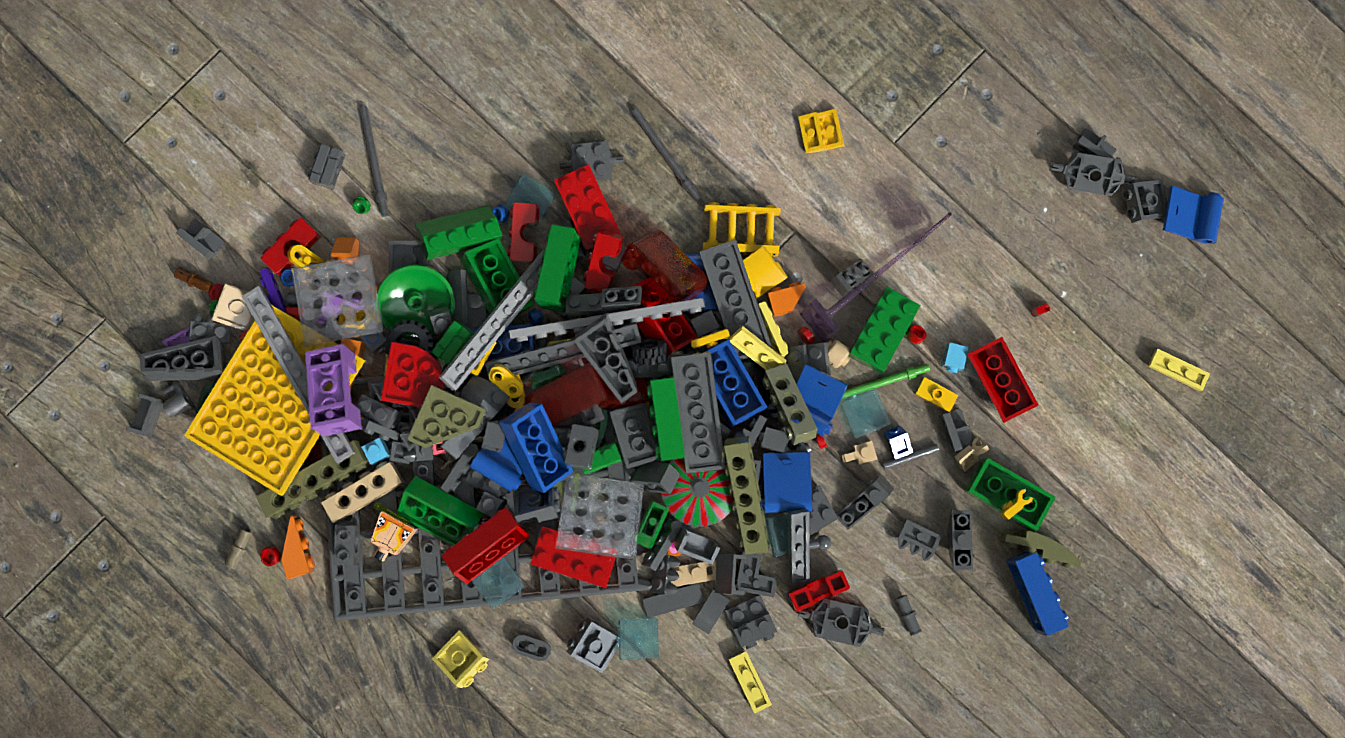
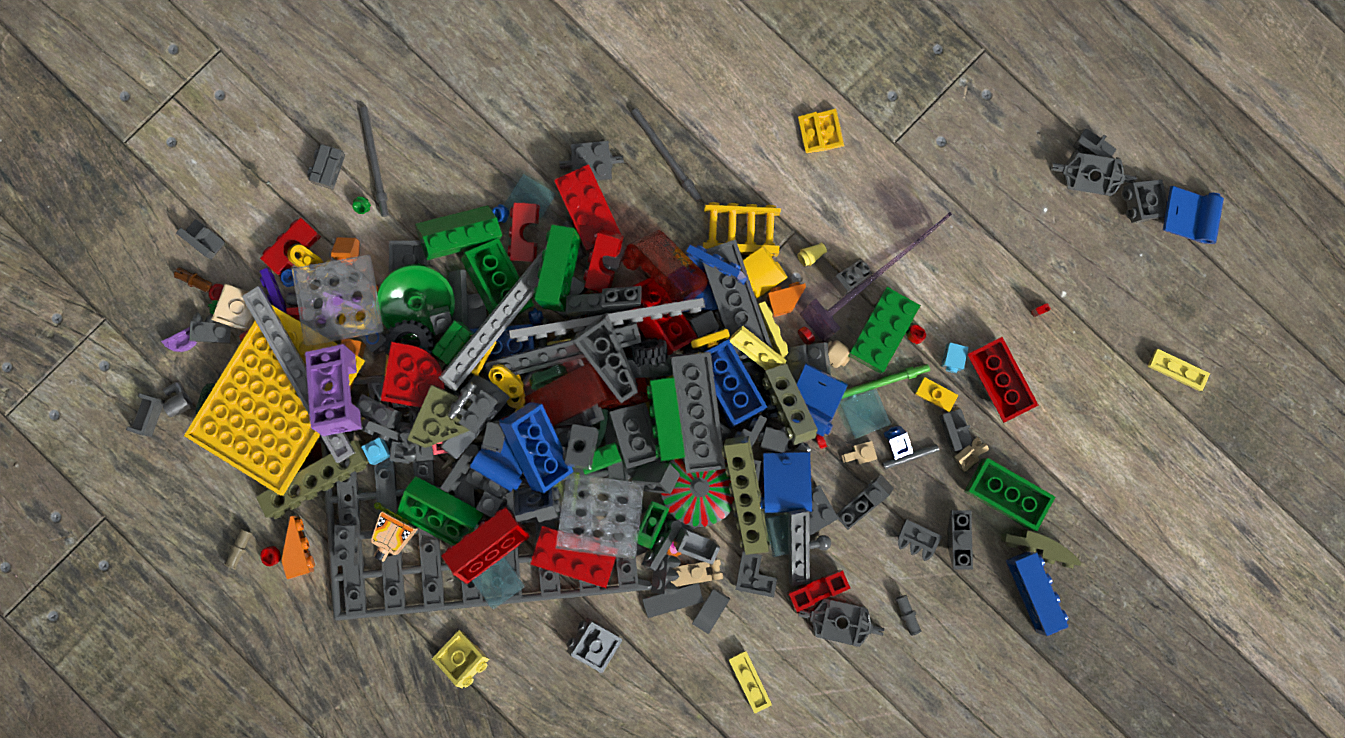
(188, 361): dark grey wedge -> none
(338, 512): tan brick -> none
(478, 410): none -> dark grey plate
(531, 648): dark grey plate -> none
(638, 638): clear light blue plate -> none
(726, 573): dark grey panel -> none
(727, 269): none -> blue wing
(751, 622): dark grey plate -> none
(810, 254): none -> light yellow cone
(1011, 508): yellow plate -> none

